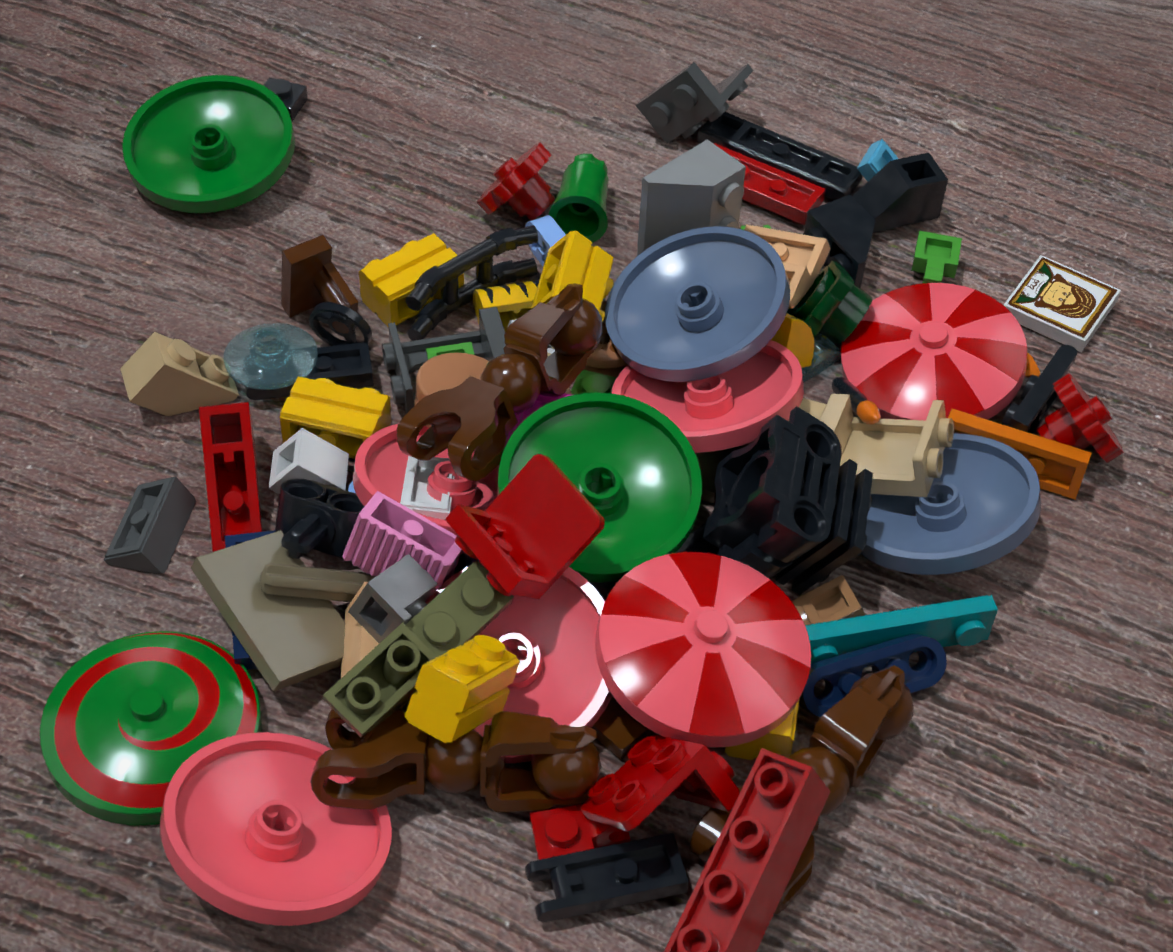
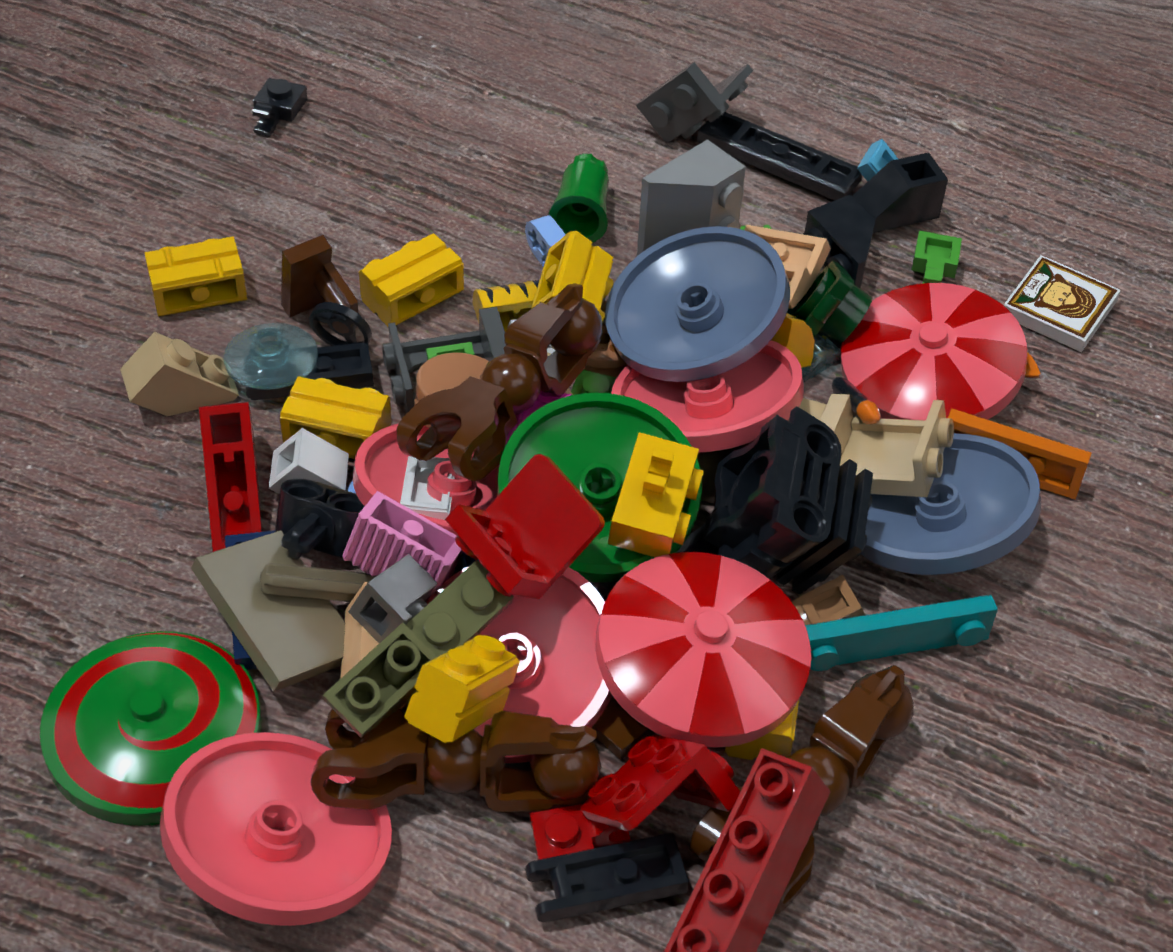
(151, 526): dark grey slope -> none
(195, 276): none -> yellow brick
(208, 144): green dish -> none
(446, 277): black piece -> none
(520, 185): red plant -> none
(654, 495): none -> yellow brick
(777, 189): red plate -> none
(843, 670): dark blue plate -> none
(1039, 393): black hinge -> none
(1081, 421): red plant -> none

